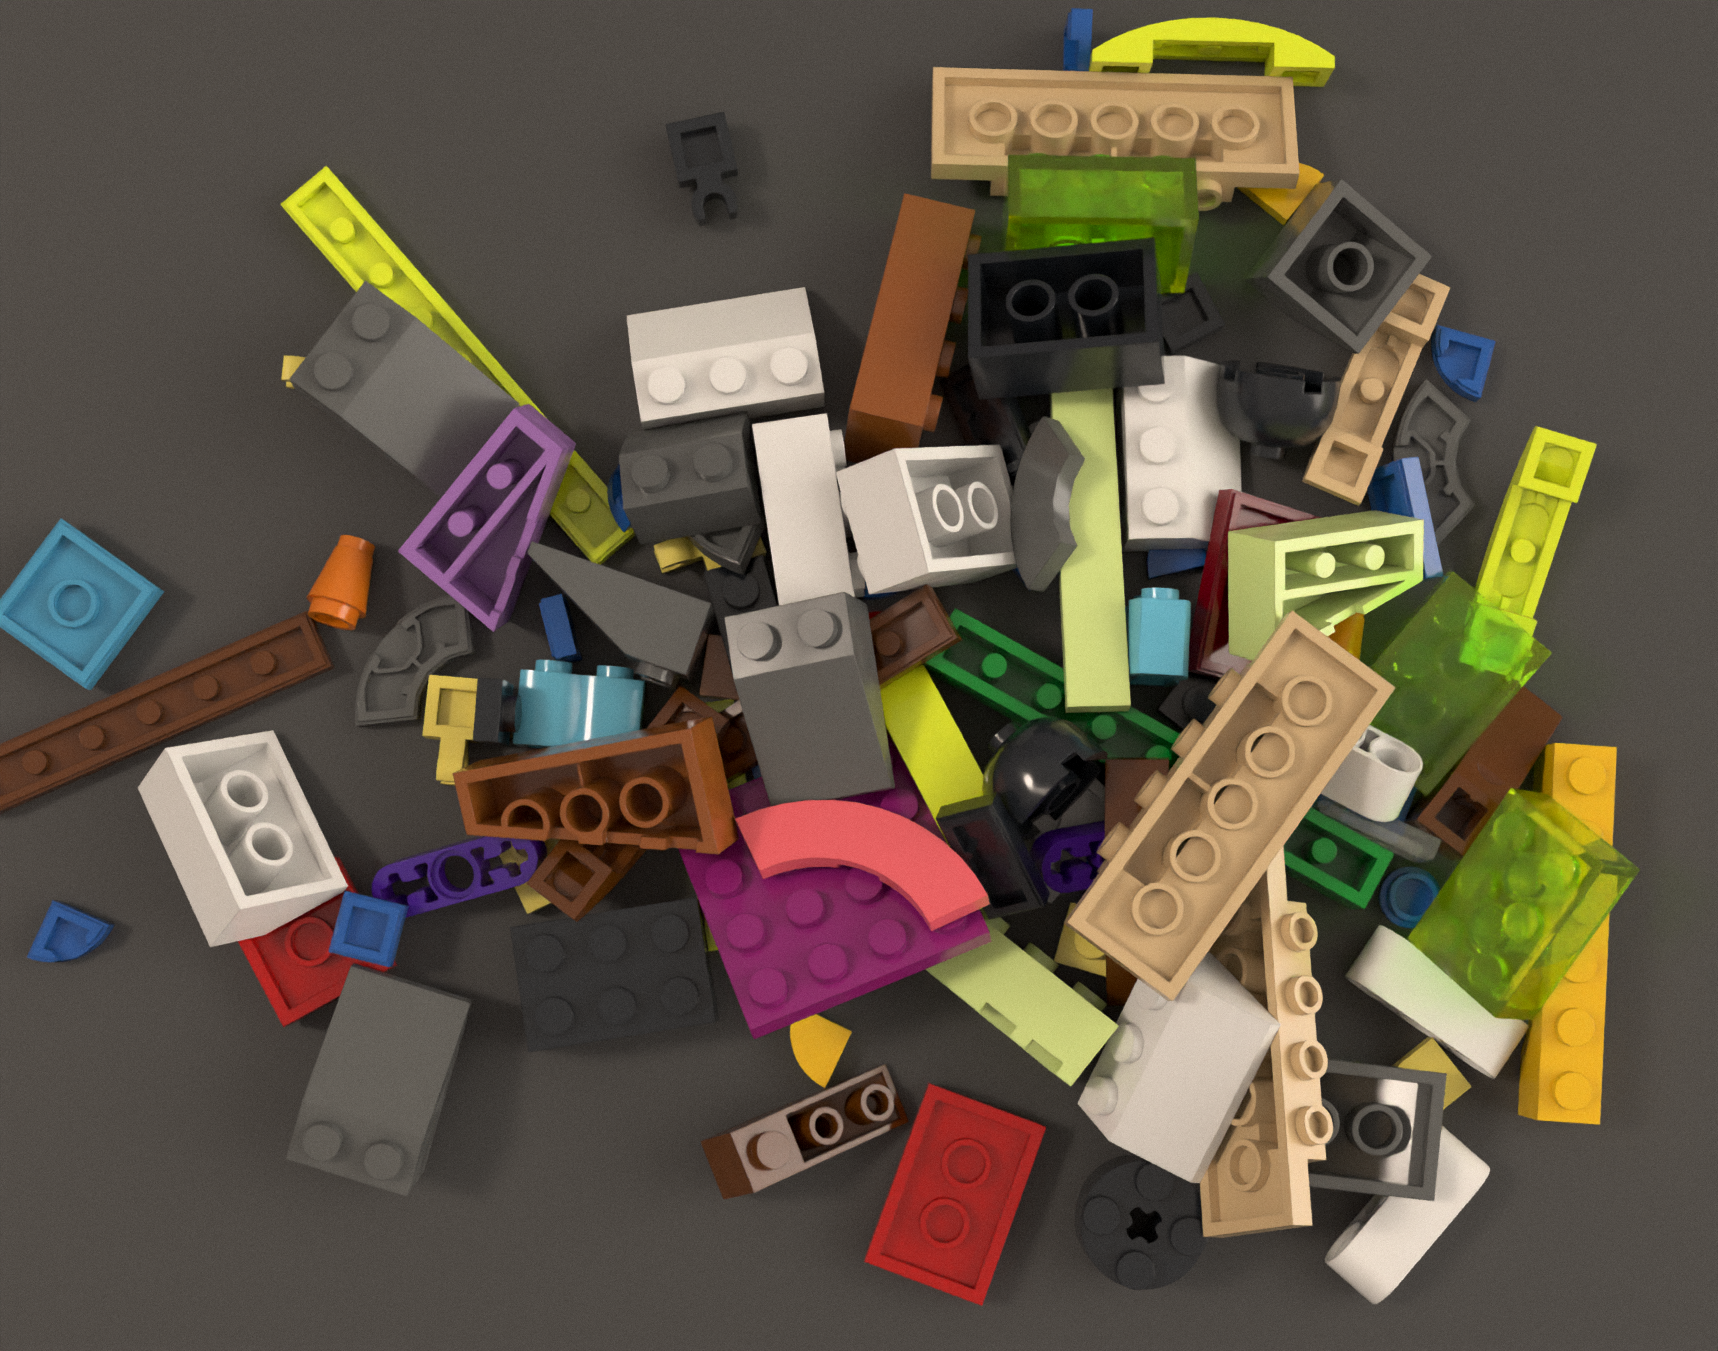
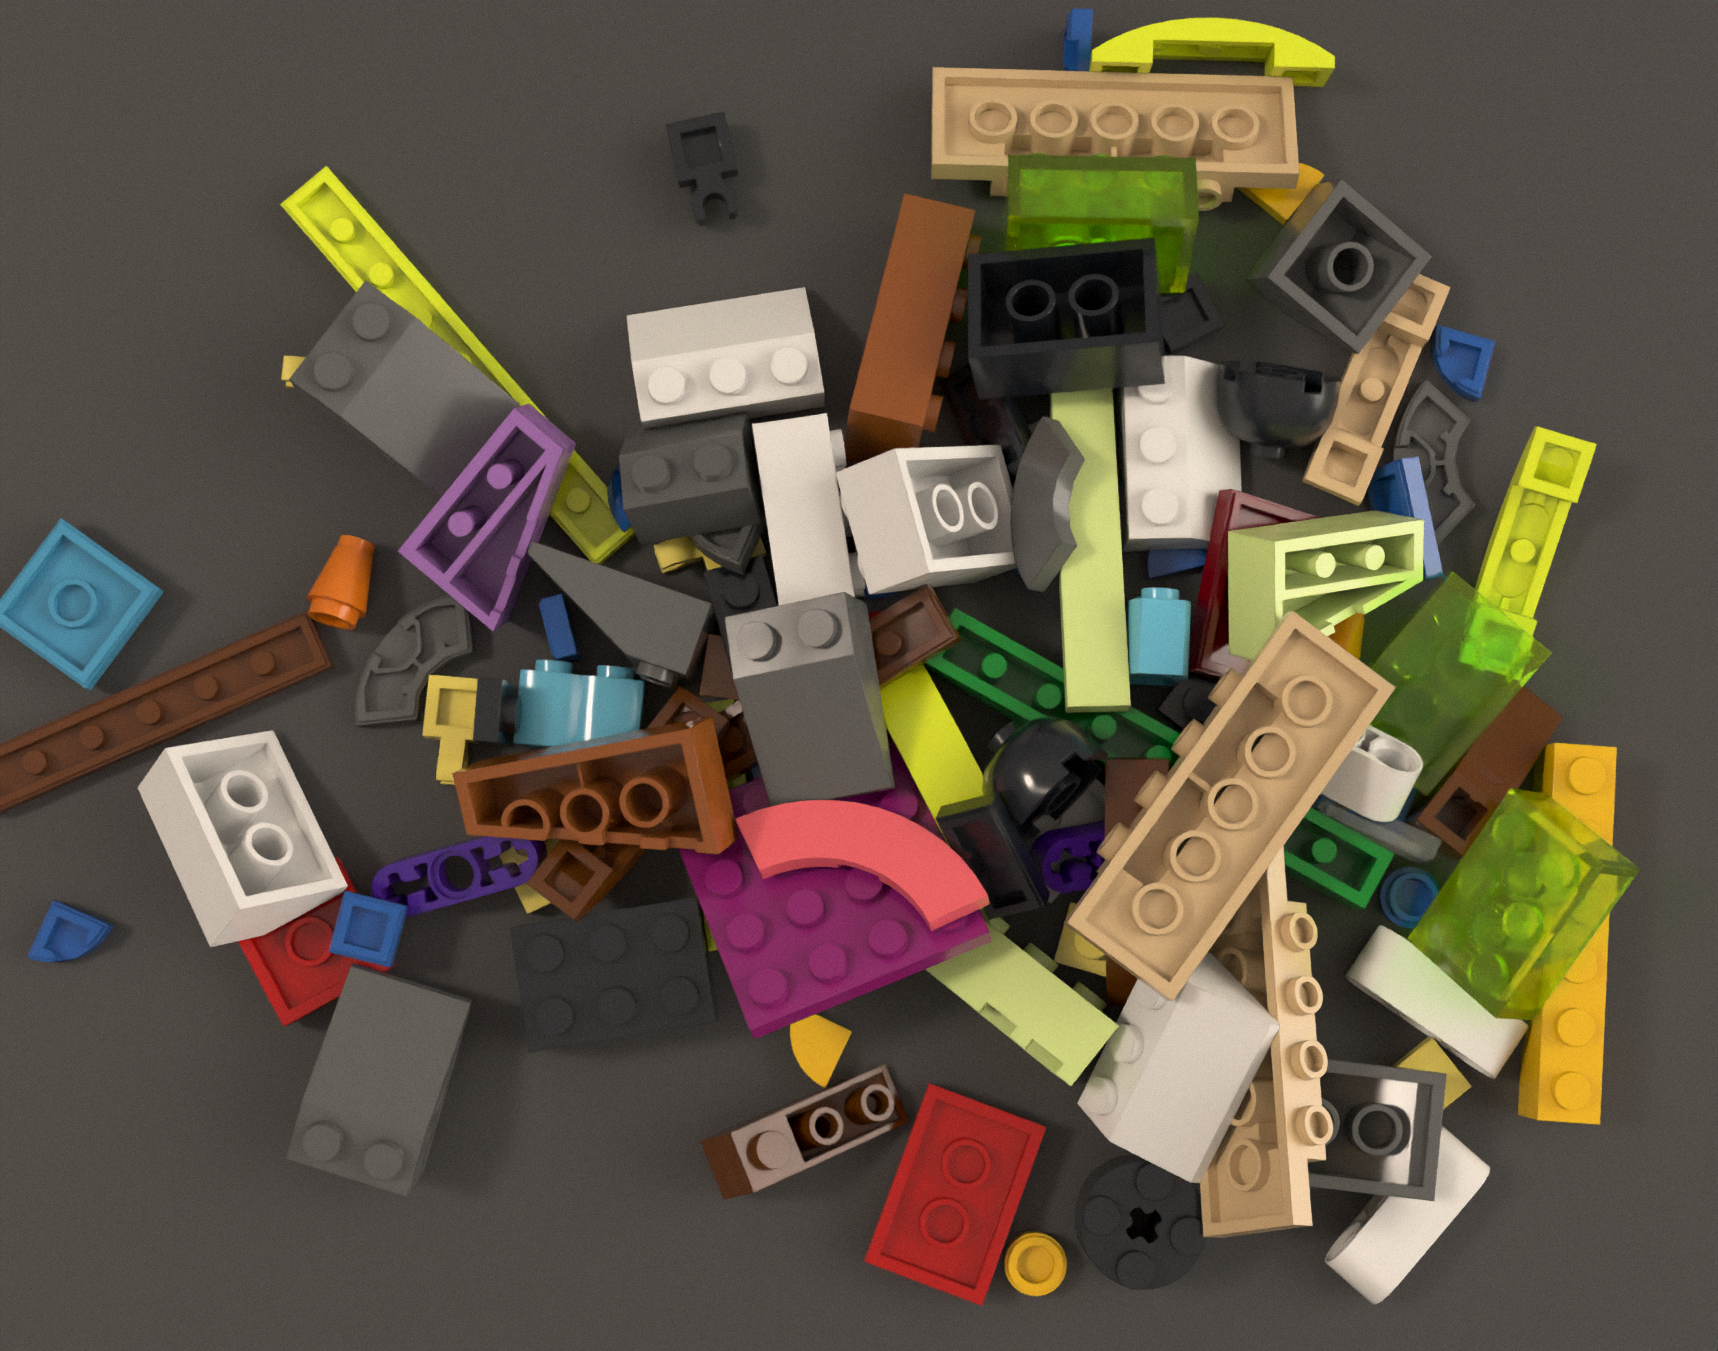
(1034, 1263): none -> yellow tile

